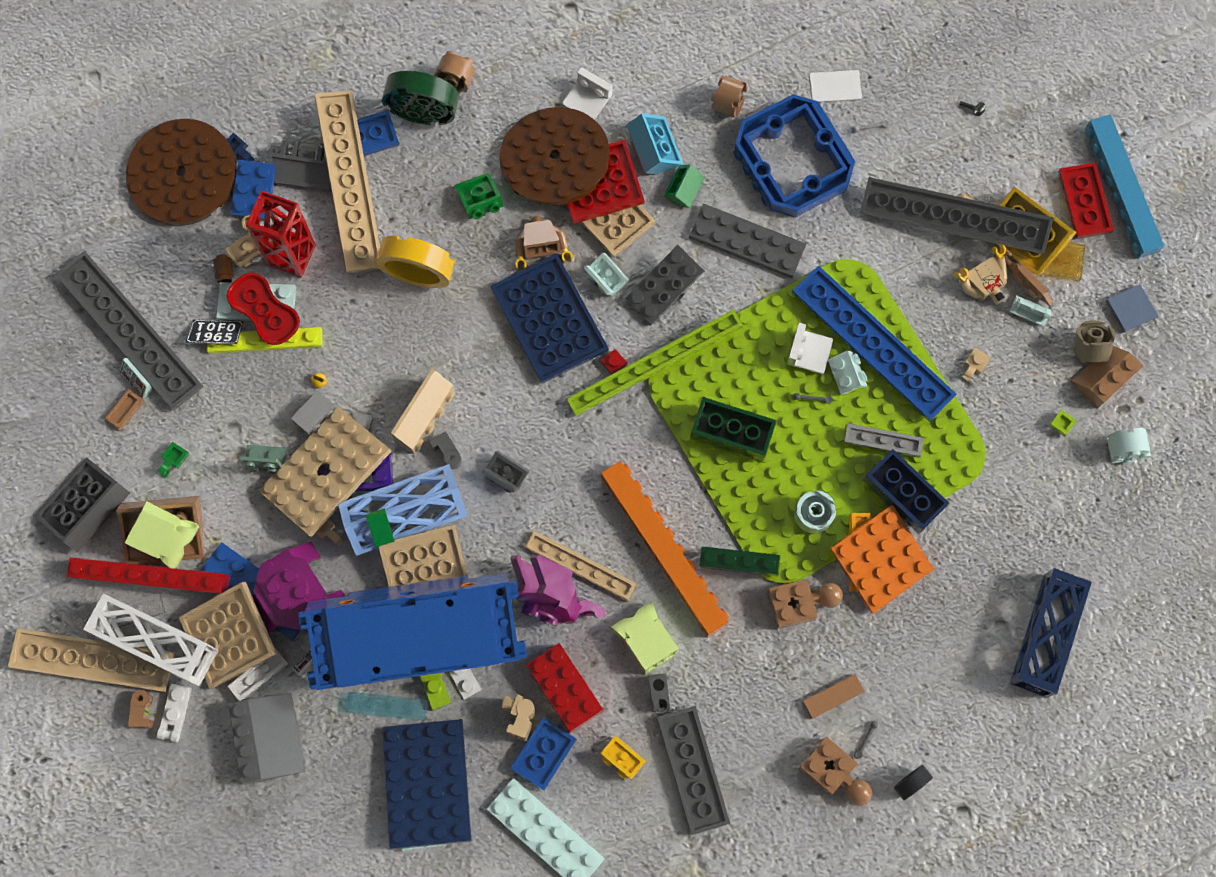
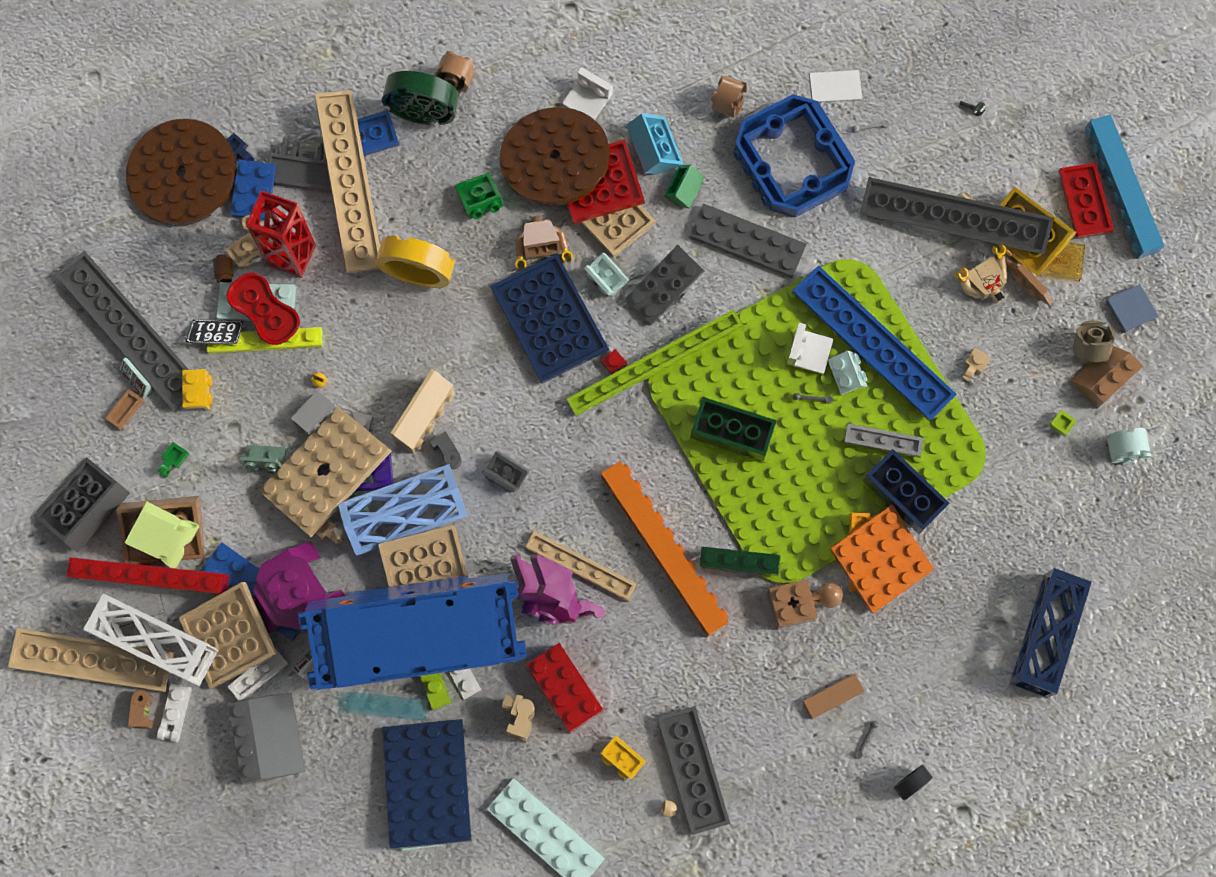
(196, 389): none -> yellow bracket
(380, 527): green tile -> none
(543, 753): blue plate -> none
(646, 638): yellowish green piece -> none
(659, 692): dark grey leg -> none
(668, 808): none -> tan hinge
(807, 504): light aqua brick -> none
(857, 791): medium nougat brick -> none
(1030, 311): light aqua hinge -> none

